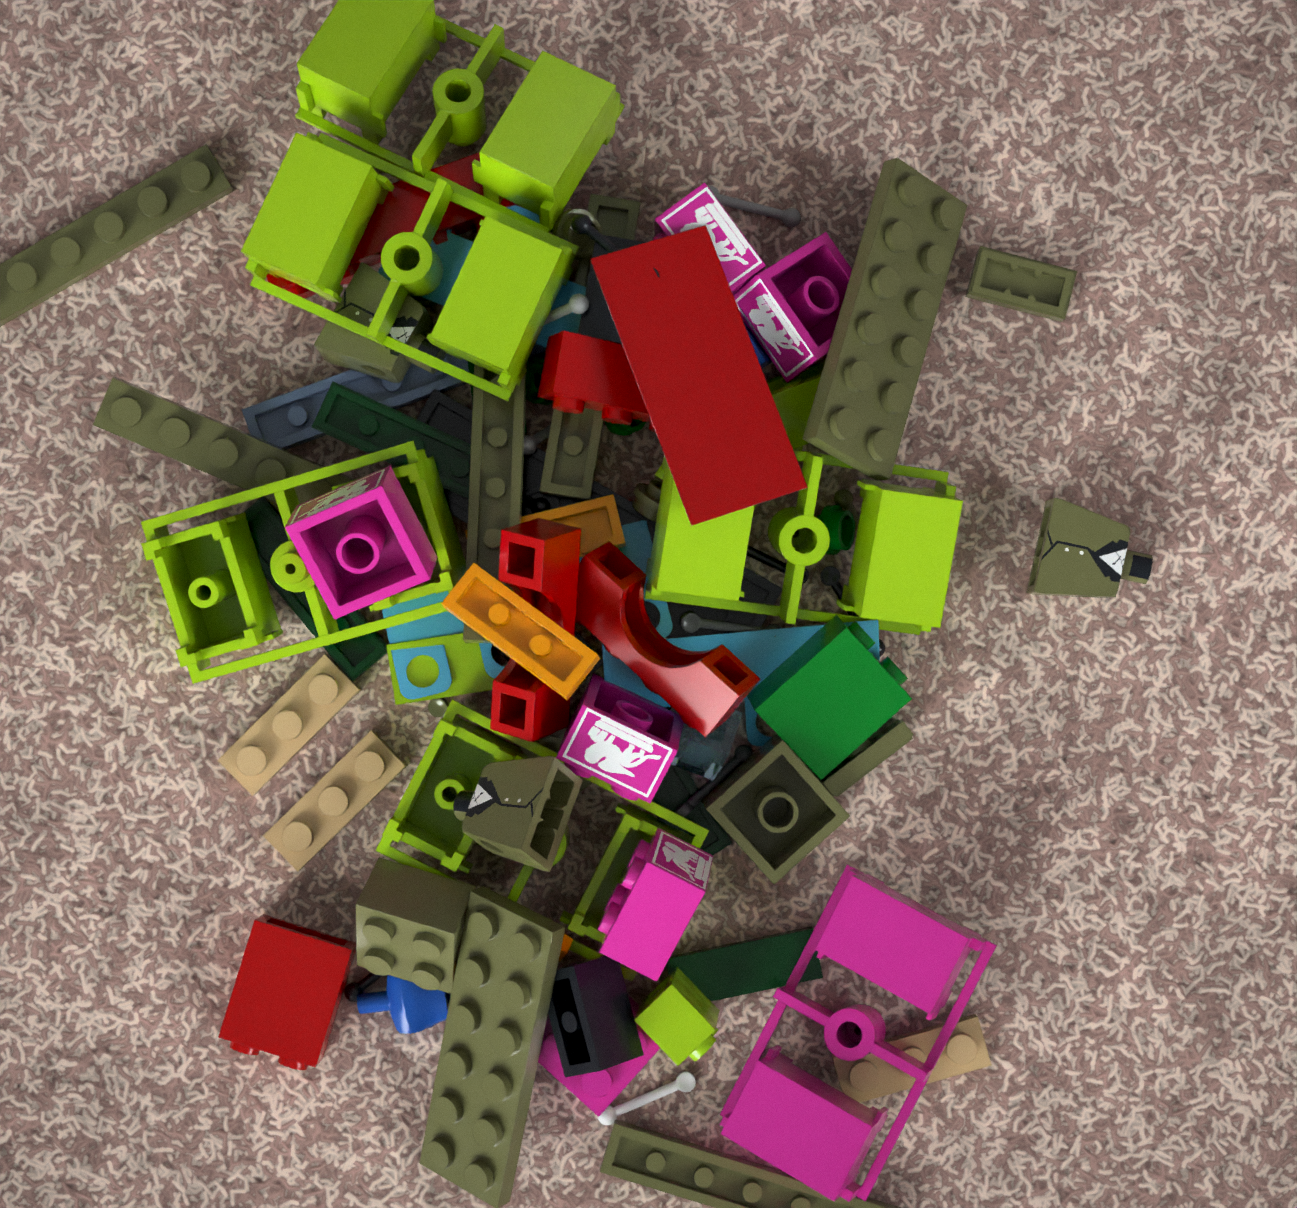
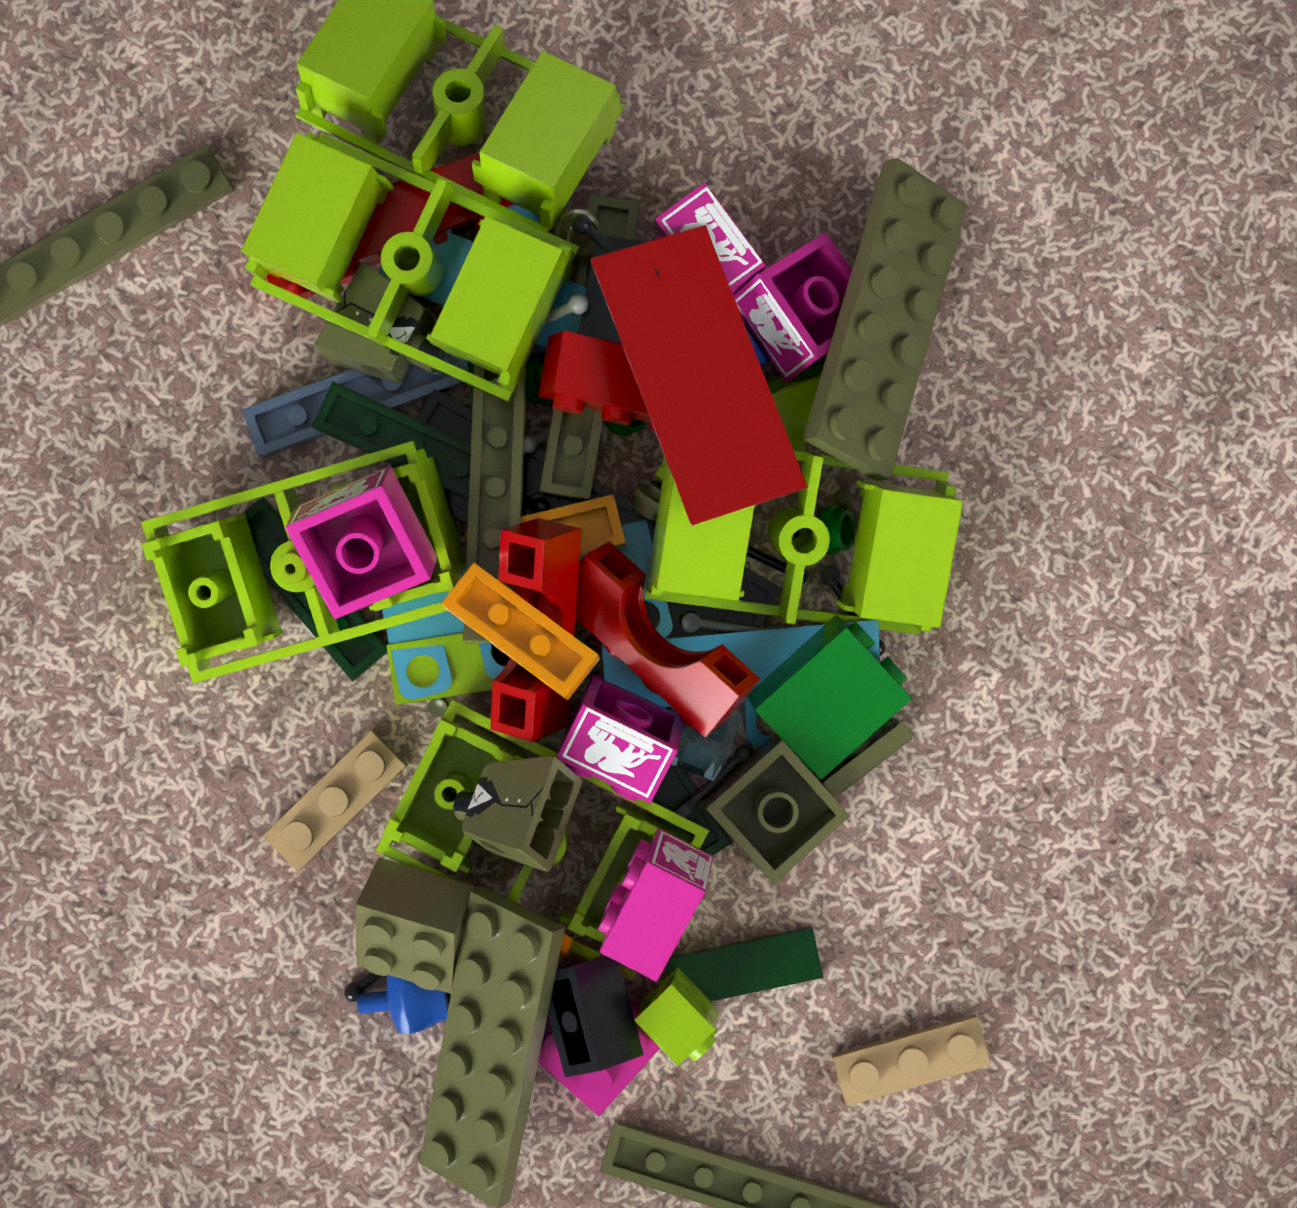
(204, 441): olive plate -> none
(287, 992): red brick -> none
(289, 725): tan plate -> none
(684, 1082): white hinge -> none
(790, 217): light grey hinge -> none
(806, 1122): dark pink piece -> none
(1021, 284): olive plate -> none
(1083, 554): olive torso -> none

